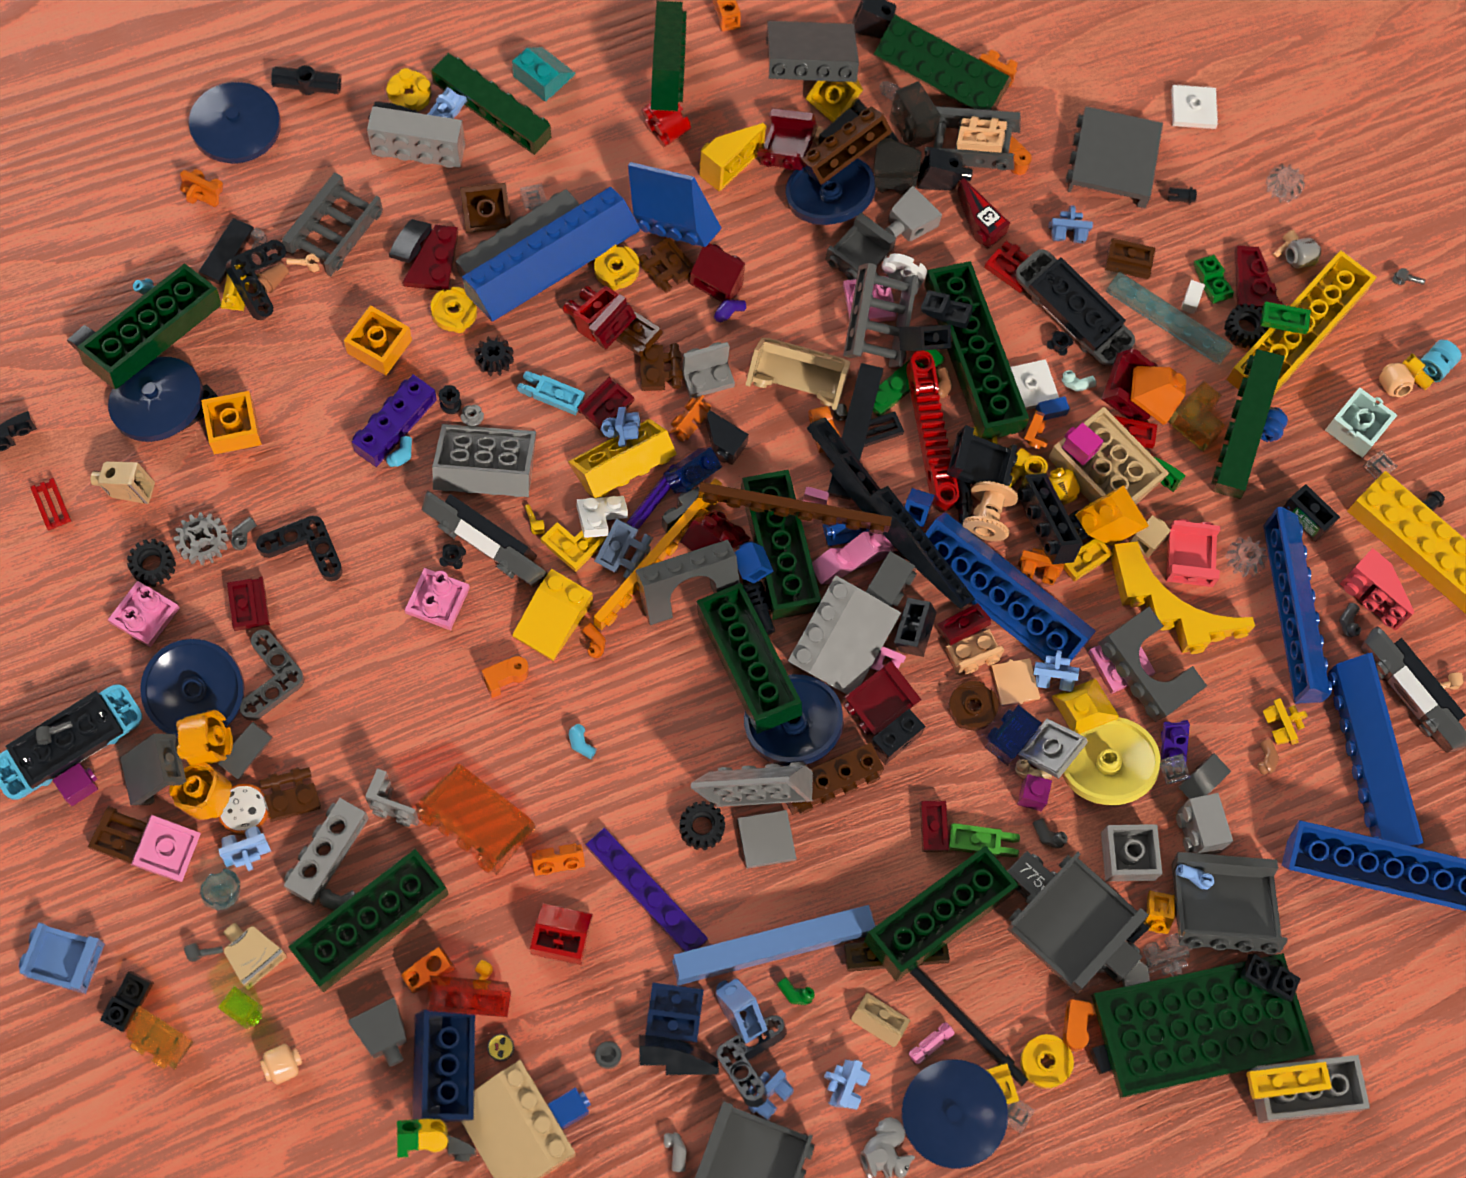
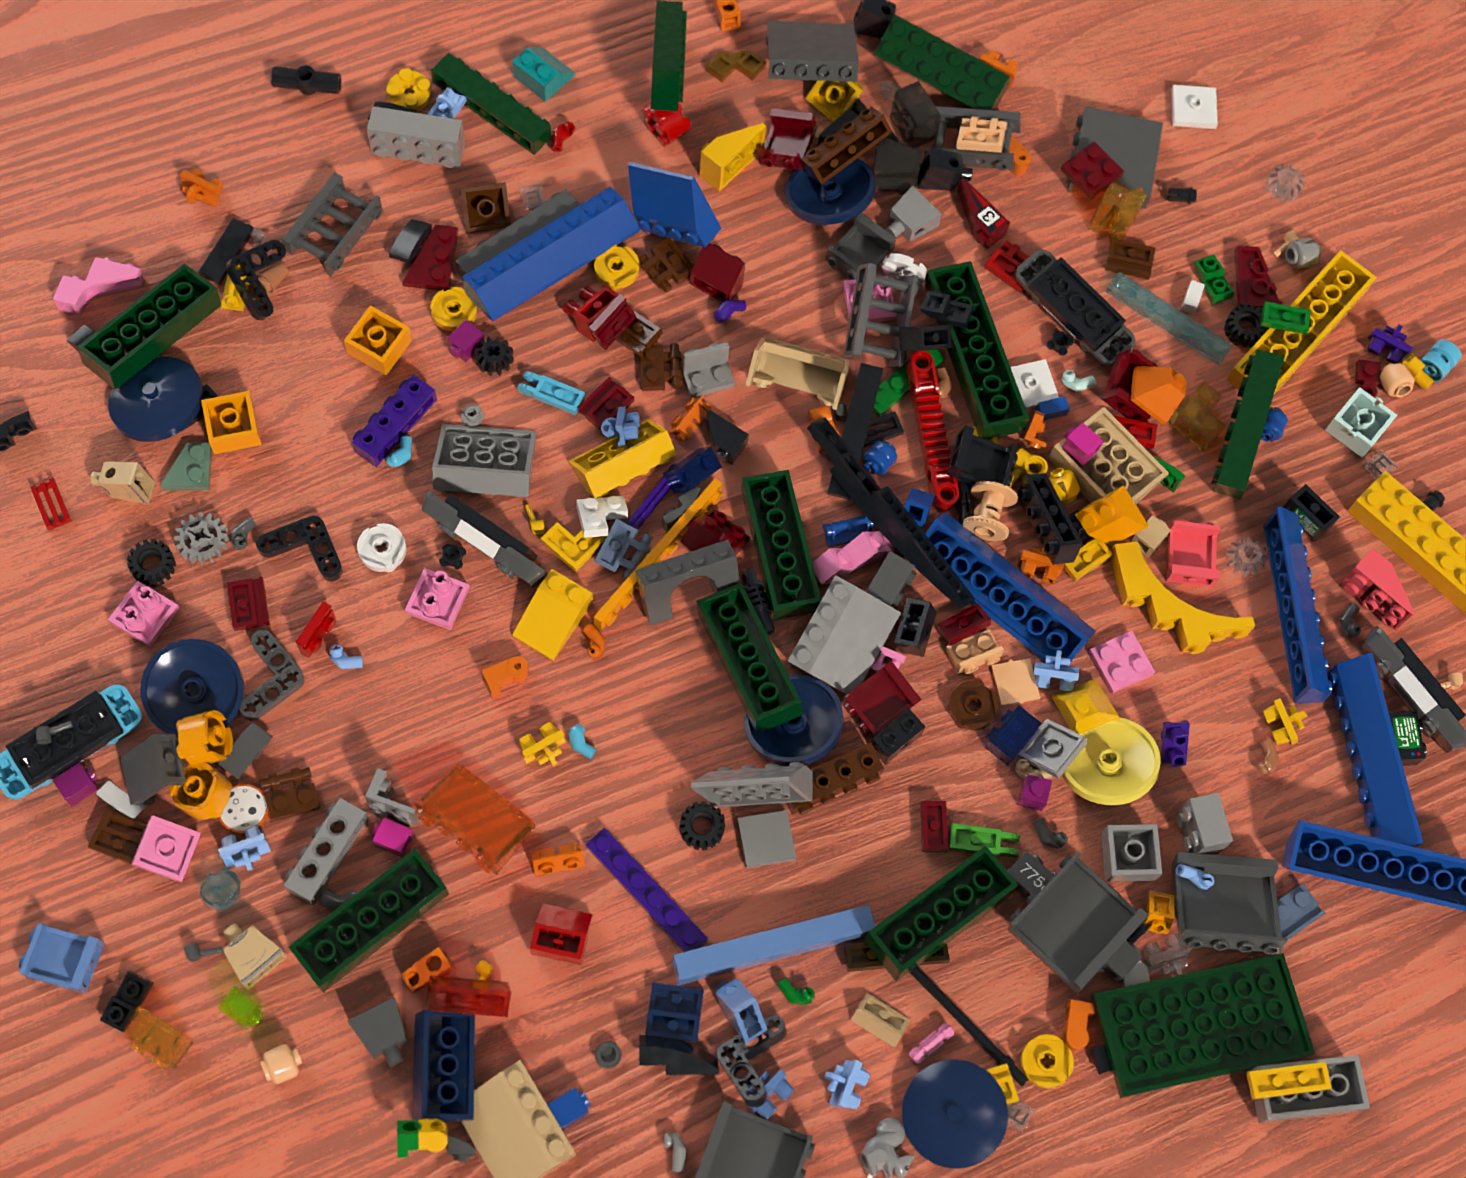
(103, 278): none -> bright pink arch
(119, 799): none -> white sticker
(143, 286): medium azure arm -> none
(190, 469): none -> sand green wing
(234, 122): dark blue dish -> none
(306, 262): light nougat hand -> none
(319, 624): none -> red plate
(342, 660): none -> light blue arm
(385, 560): none -> white plate
(392, 837): none -> dark pink brick
(452, 393): black bush -> none
(464, 341): none -> magenta brick
(500, 1047): light yellow tile -> none
(533, 750): none -> yellow hips
(560, 134): none -> red arm
(725, 63): none -> pearl gold tile
(753, 562): blue brick -> none
(804, 510): reddish brown plate -> none
(815, 496): bright pink tile -> none
(880, 457): none -> blue piece
(1060, 226): medium blue hips -> none
(1092, 170): none -> dark red plate
(1117, 210): none -> clear yellow piece
(1123, 650): dark grey arch -> none
(1174, 769): clear tile -> none
(1205, 777): dark grey slope -> none
(1270, 978): black slope -> none
(1297, 911): none -> sand blue plate
(1368, 374): none -> dark red plate
(1398, 348): none -> dark purple hips
(1403, 274): dark grey hand -> none
(1408, 736): none -> brick

